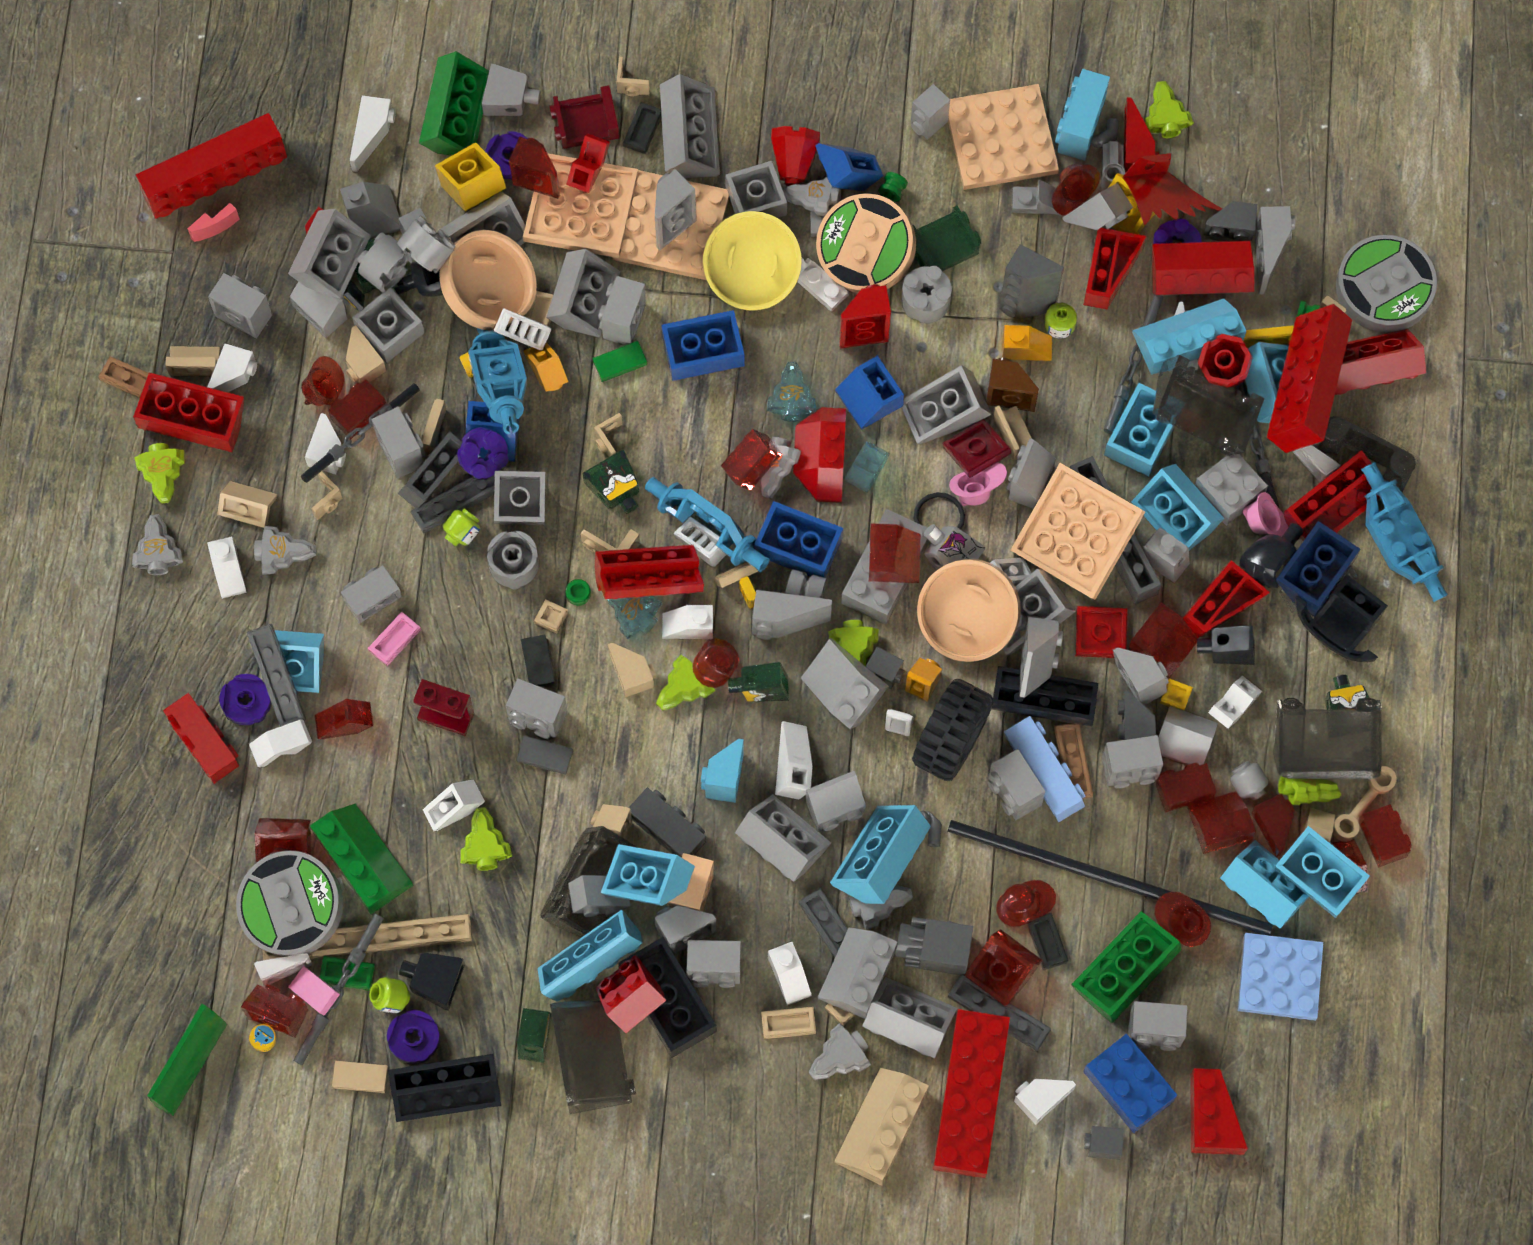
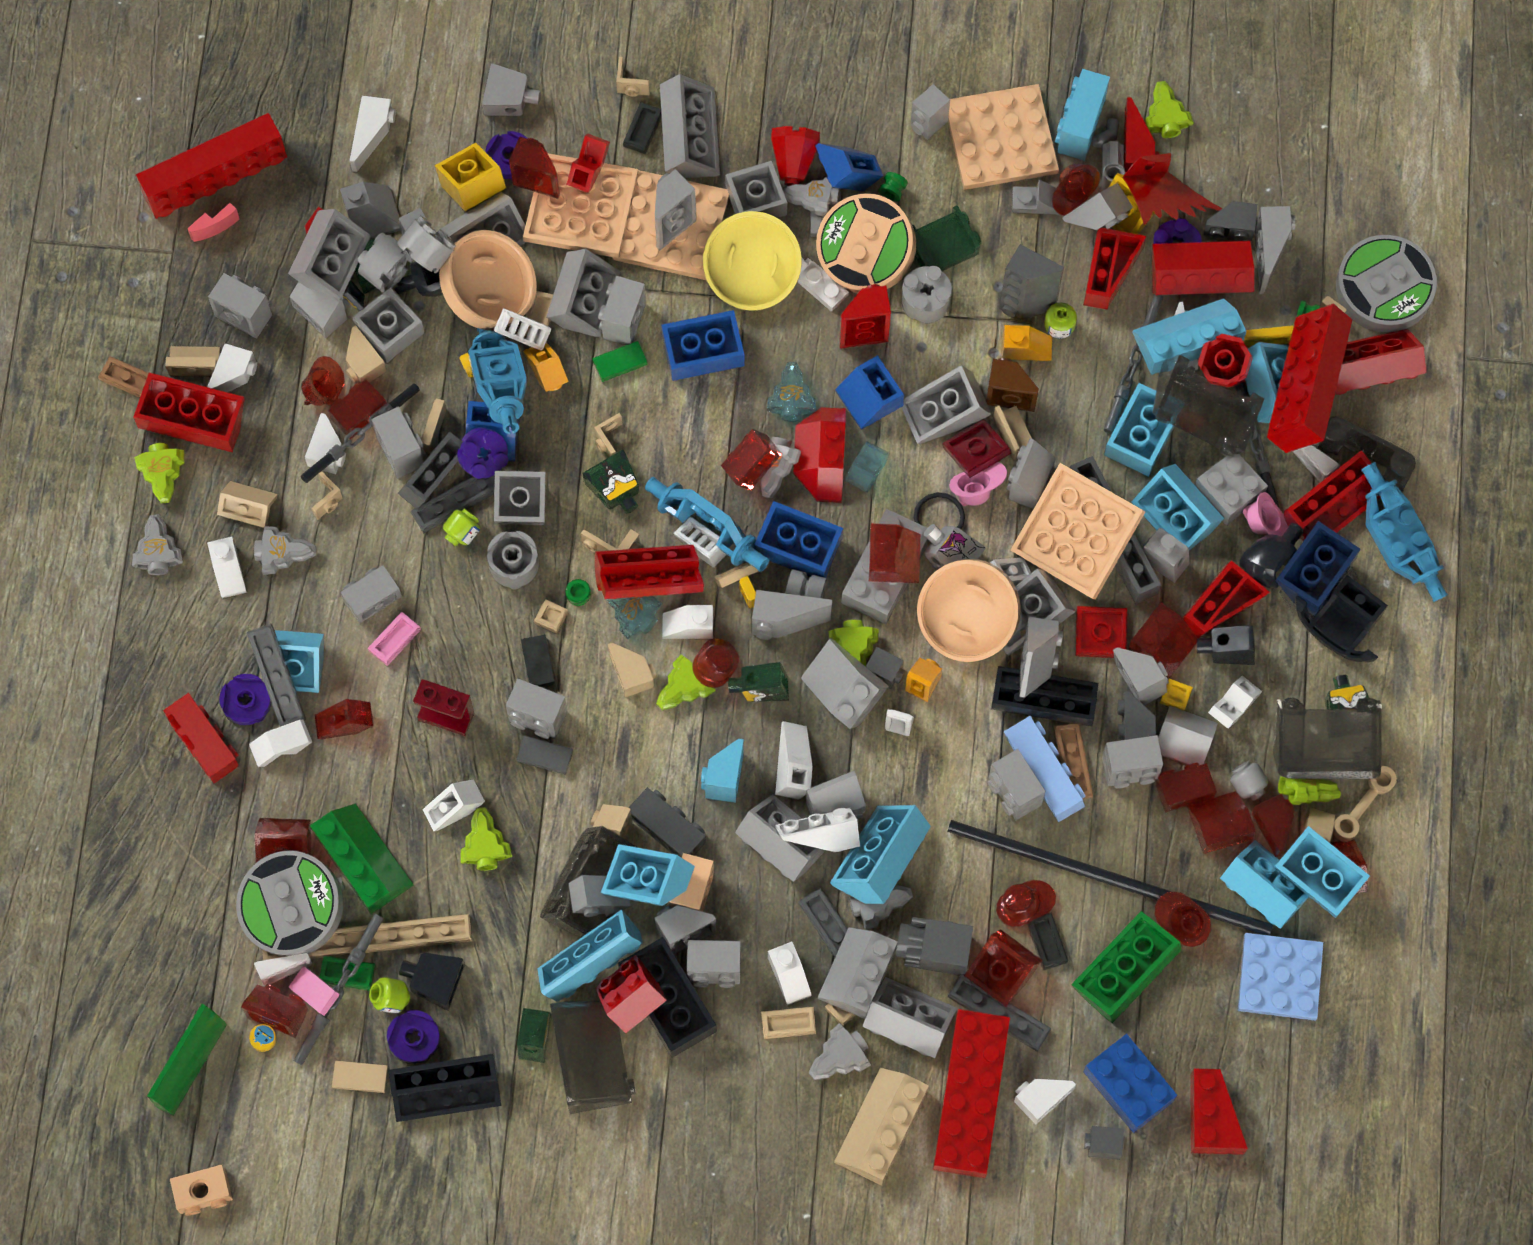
(185, 1187): none -> light nougat brick
(454, 105): green slope -> none
(585, 116): dark red panel -> none
(826, 831): none -> white slope
(934, 832): dark grey arm -> none
(952, 729): black tyre -> none
(1157, 1025): light grey brick -> none
(1385, 835): clear red brick -> none

